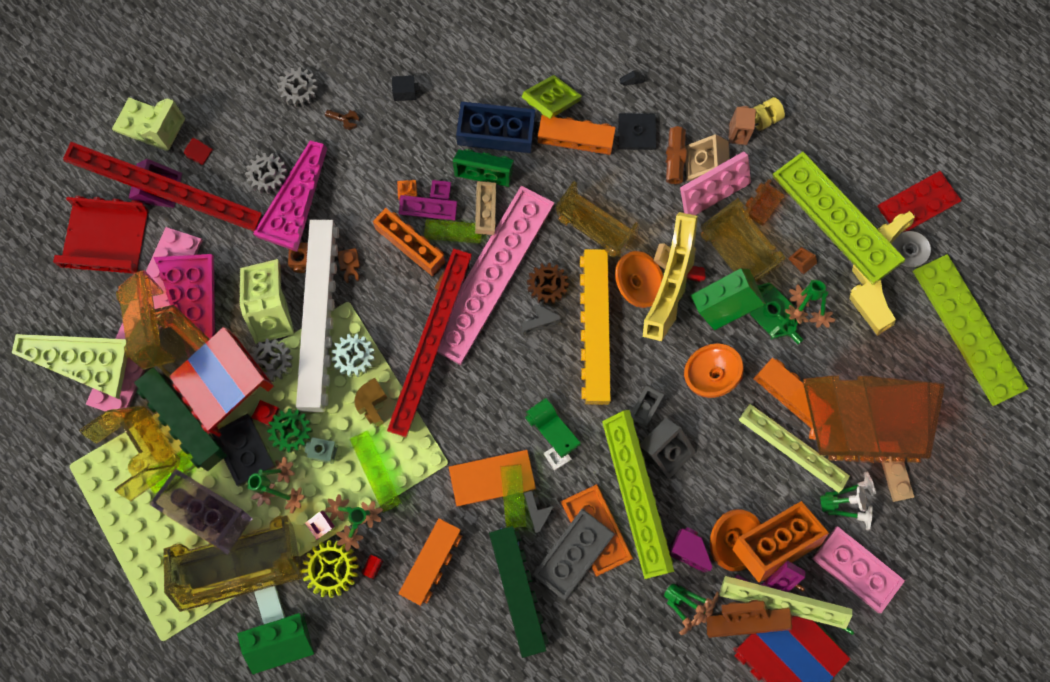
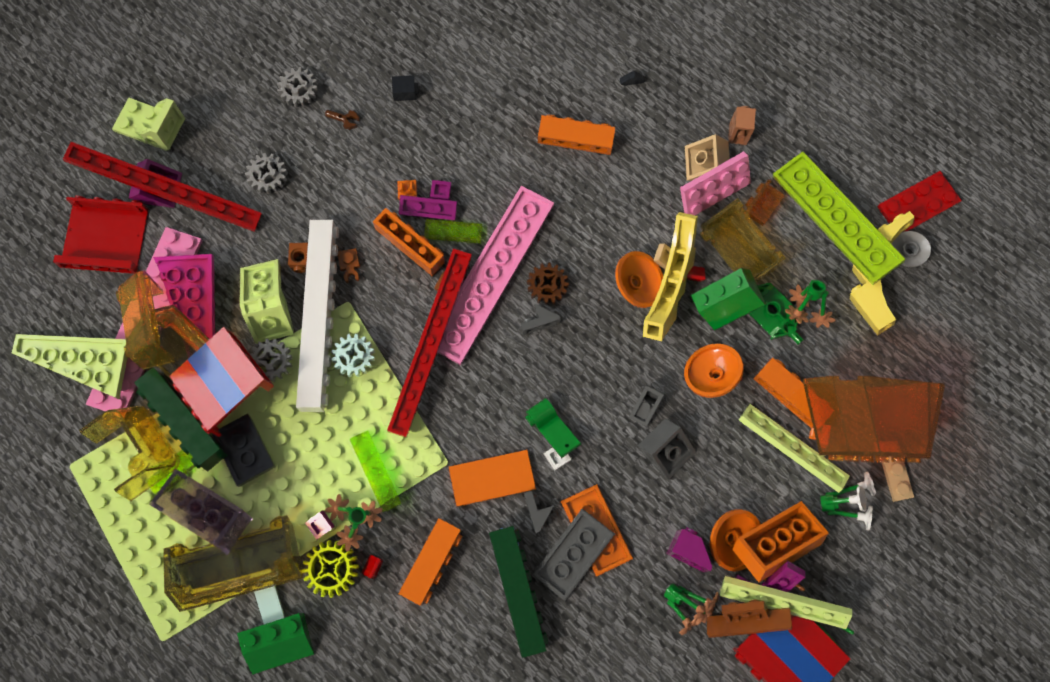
(197, 151): red slope -> none
(261, 484): plant -> none
(264, 412): red plate -> none
(287, 438): green gear -> none
(288, 212): dark pink wing -> none
(326, 455): sand green brick -> none
(367, 397): pearl gold brick -> none
(483, 167): green slope -> none
(485, 208): tan plate -> none
(495, 127): dark blue brick -> none
(513, 496): clear neon green plate -> none
(551, 96): lime plate -> none
(595, 222): clear yellow windscreen -> none
(596, 327): yellow brick -> none
(636, 131): black plate -> none
(637, 495): lime plate -> none
(675, 155): dark orange piece -> none
(768, 112): light yellow wheel -> none
(803, 260): dark orange slope -> none
(858, 569): bright pink plate -> none
(970, 330): lime plate -> none

